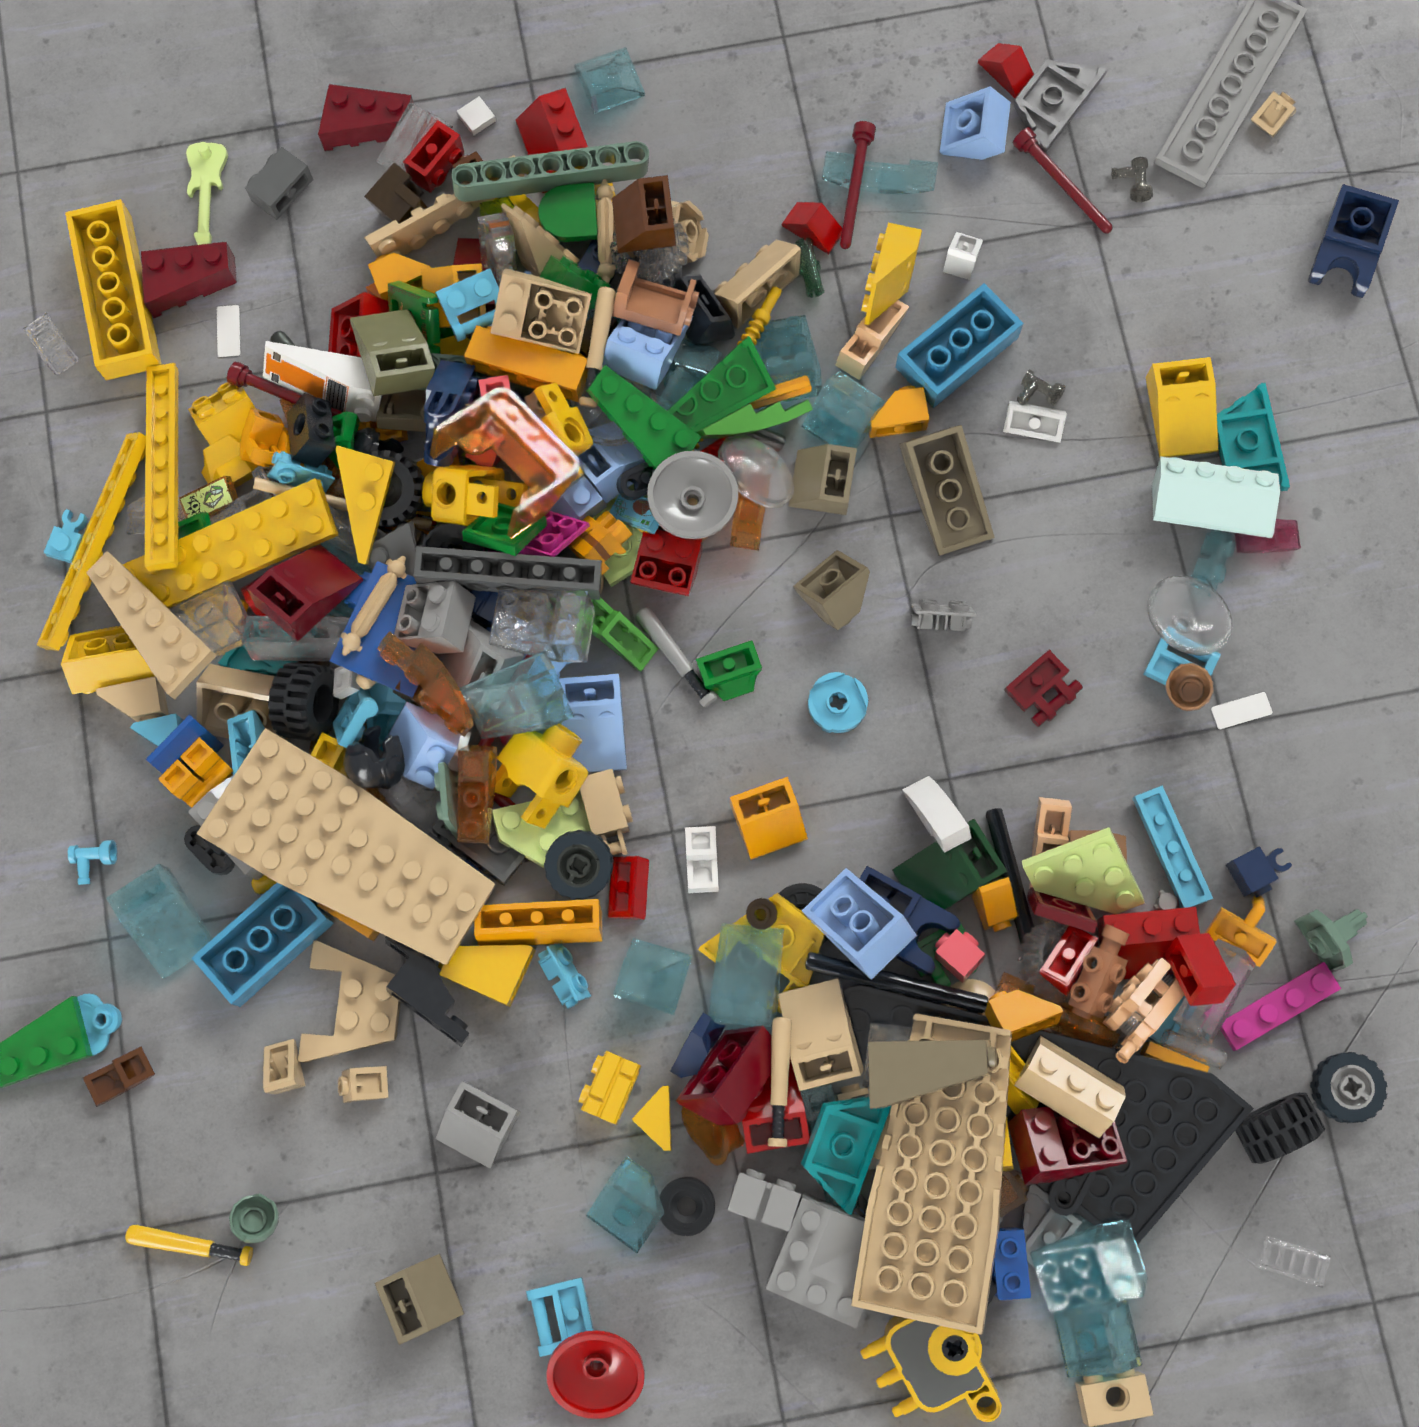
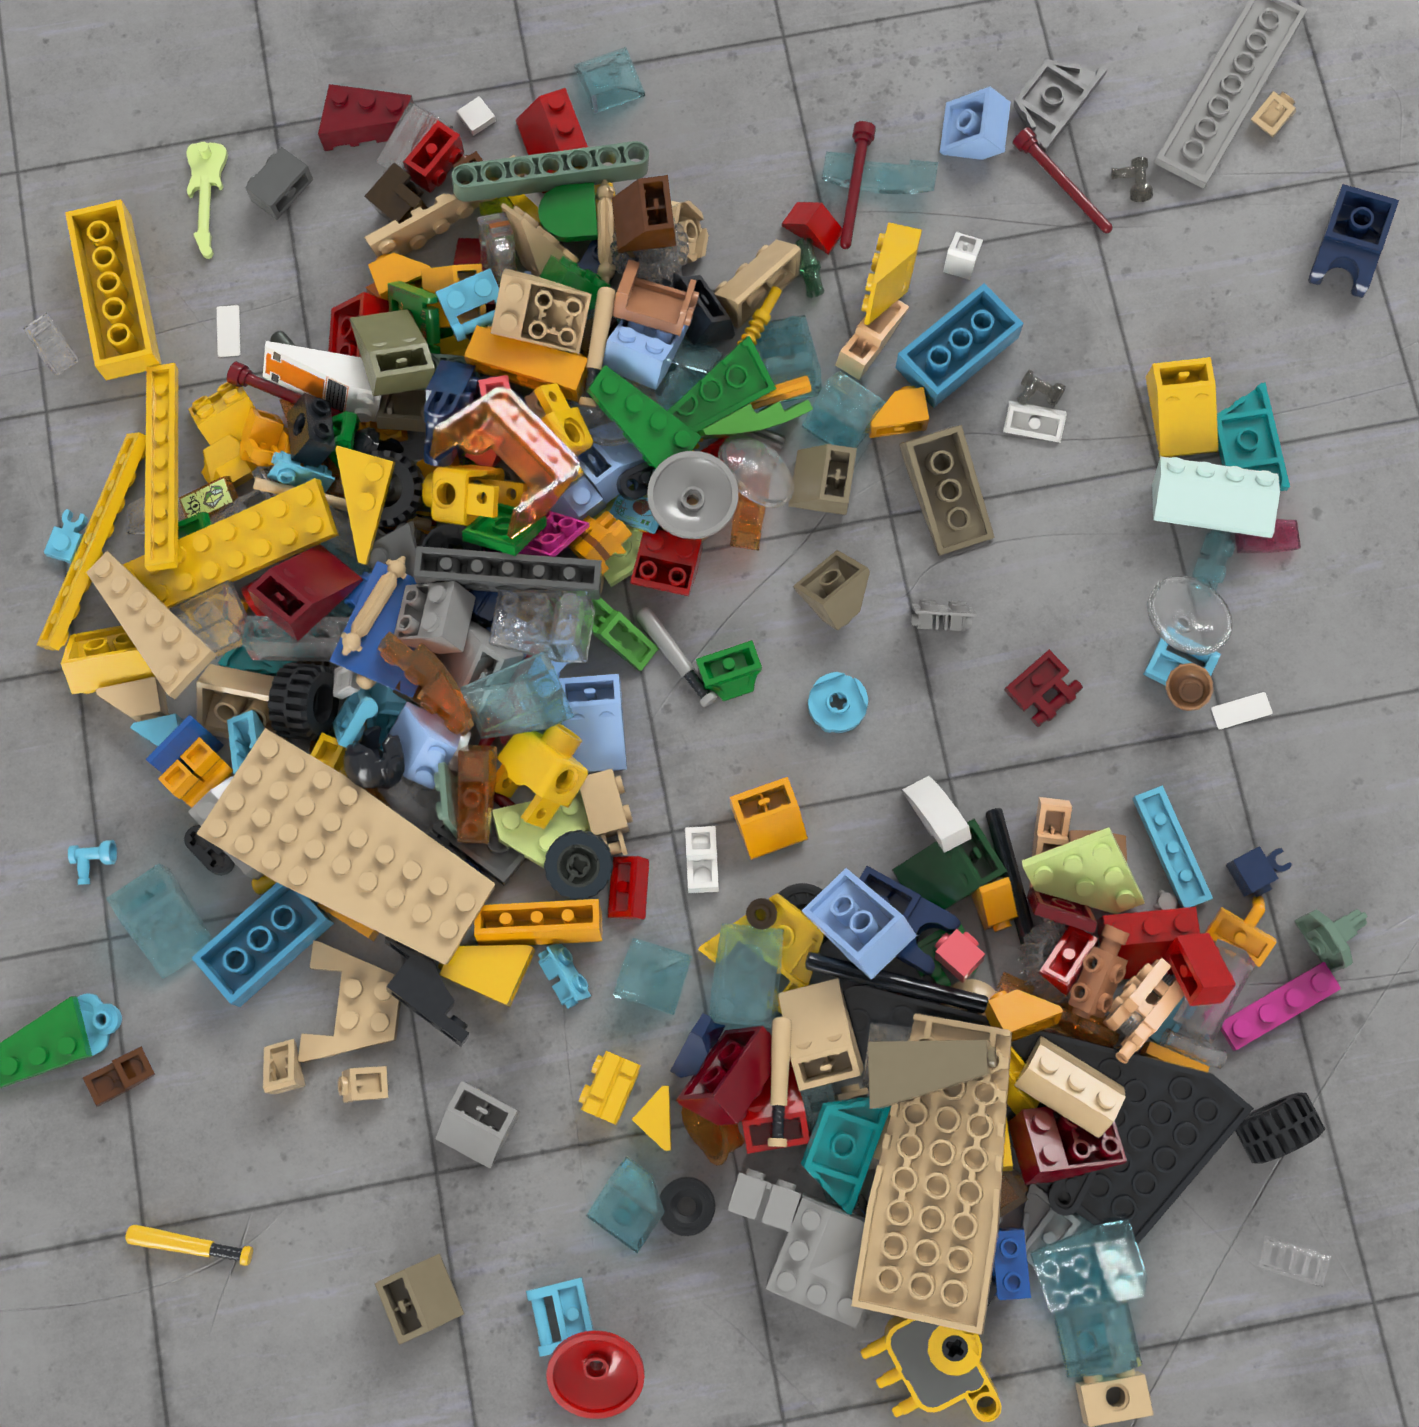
(185, 273): dark red wedge -> none
(254, 1218): sand green hair -> none
(1008, 67): red slope -> none
(1349, 1087): black wheel -> none

